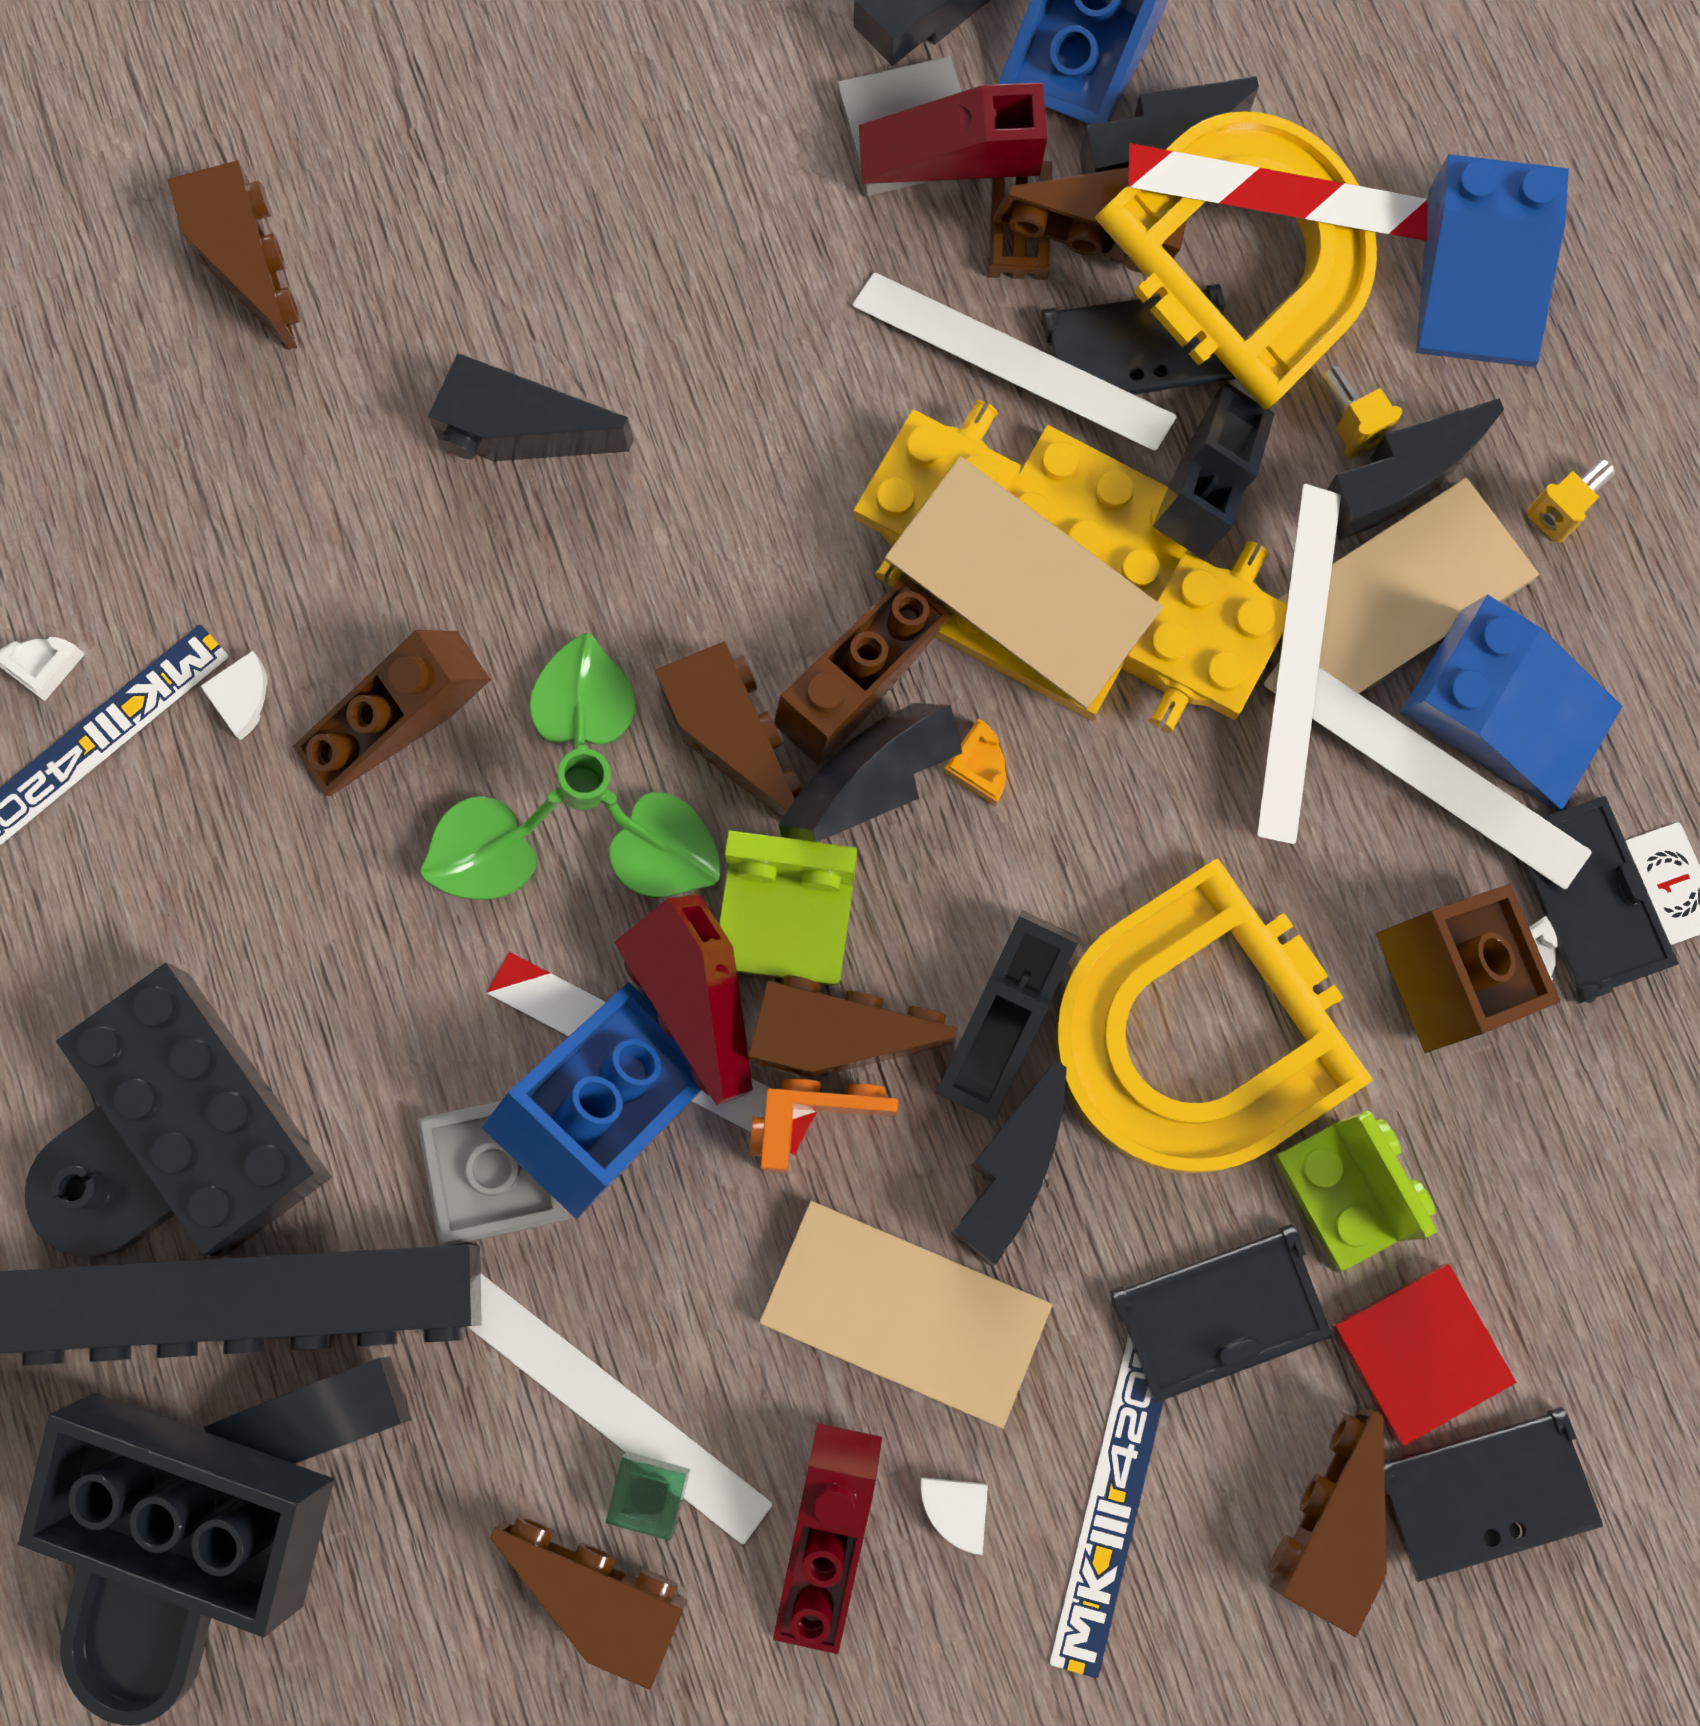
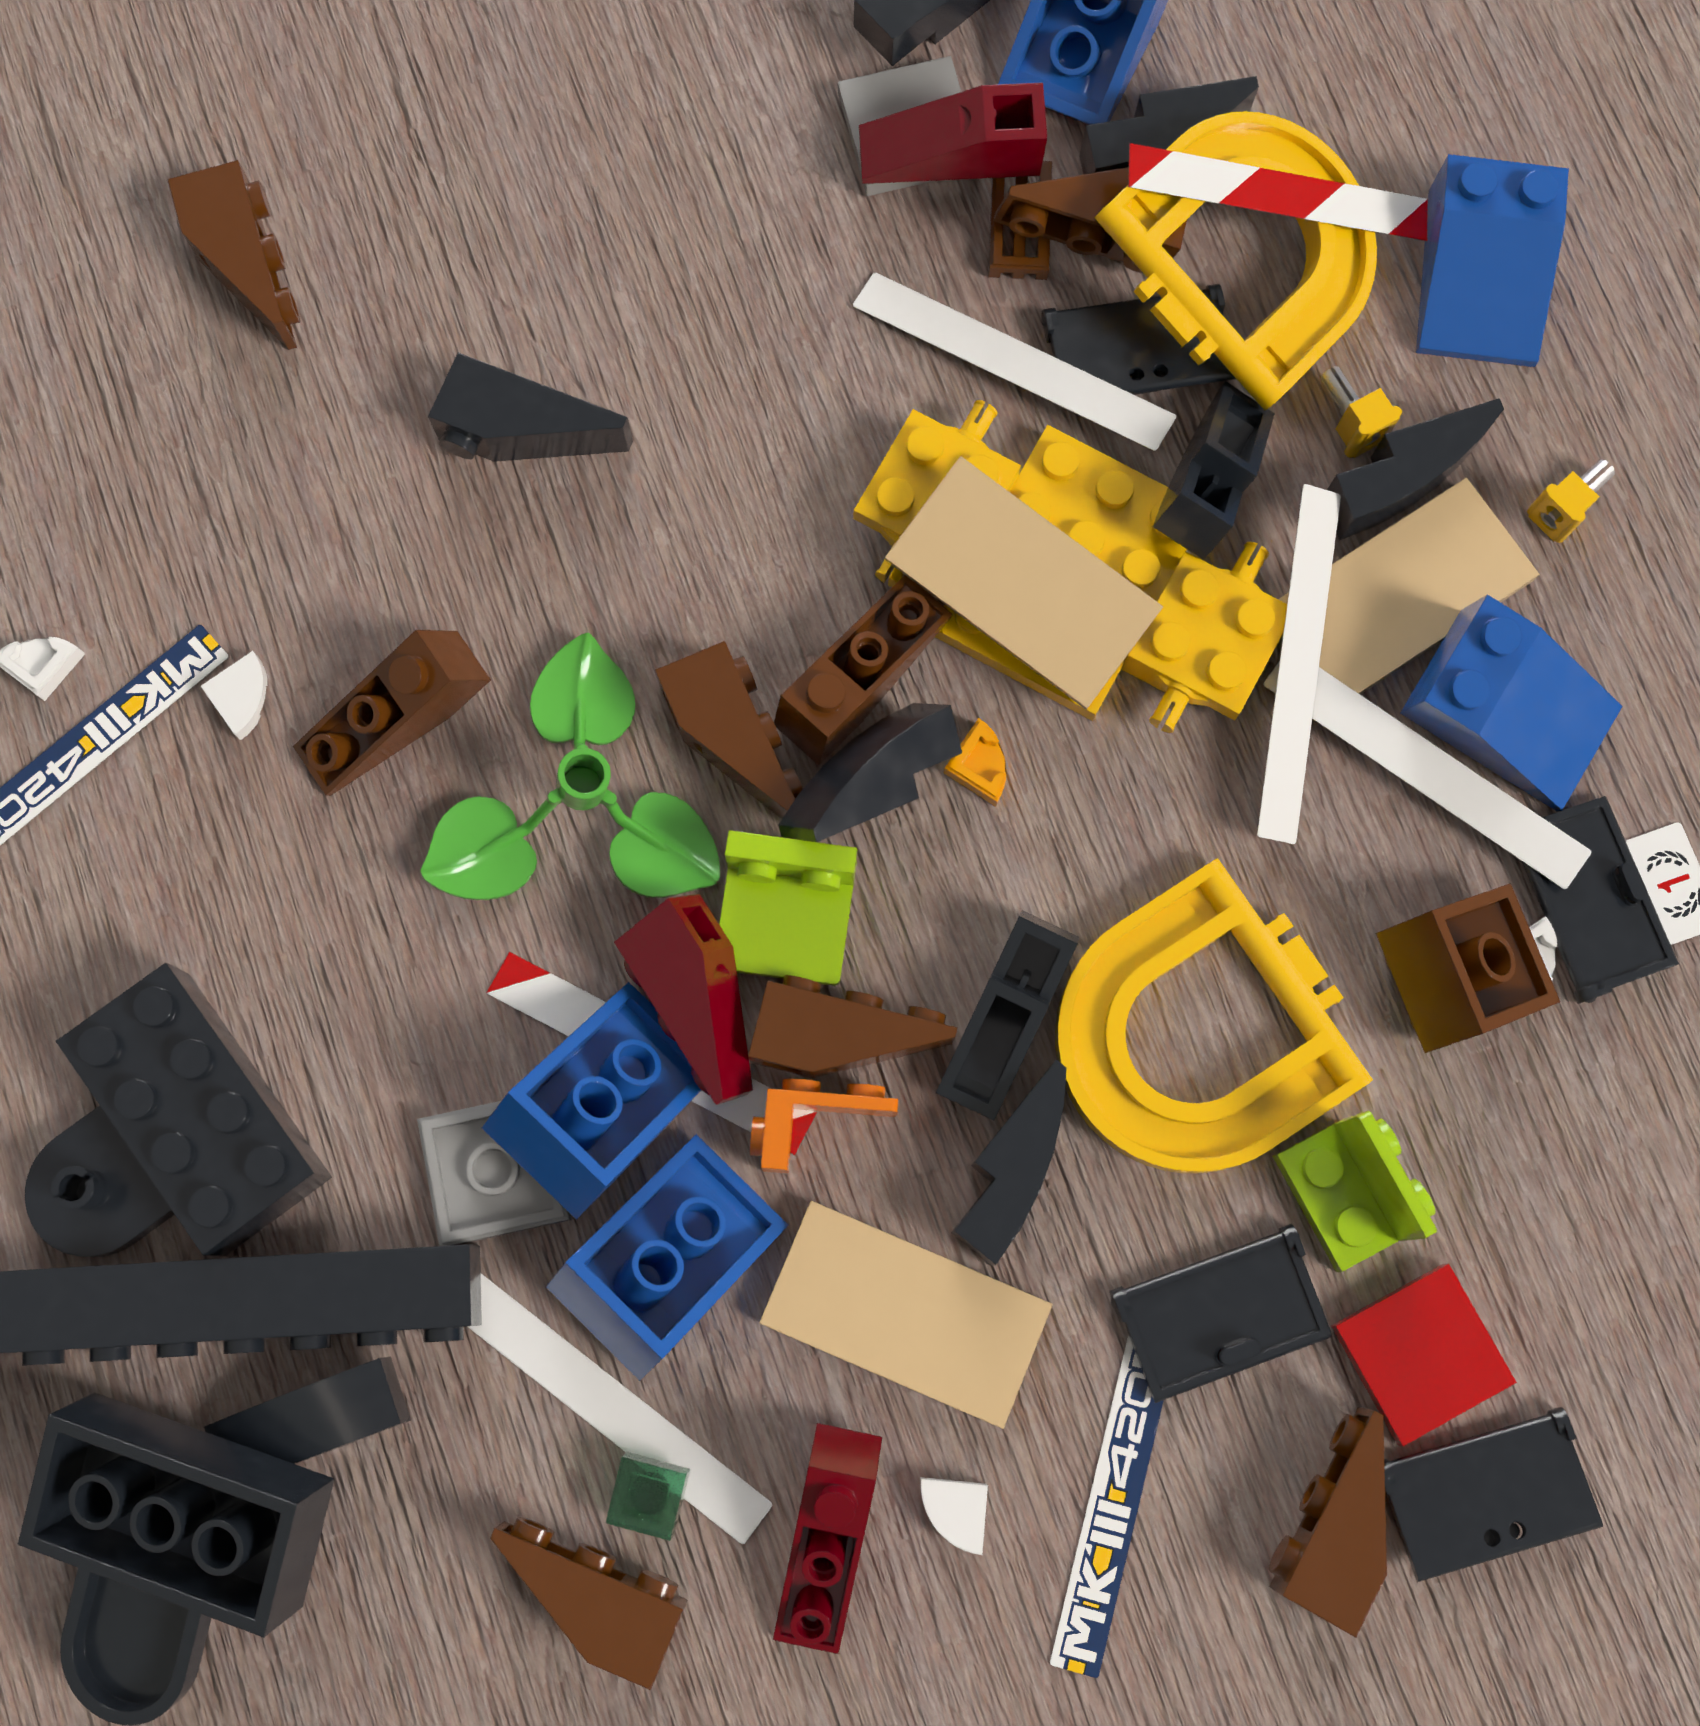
(666, 1257): none -> blue slope

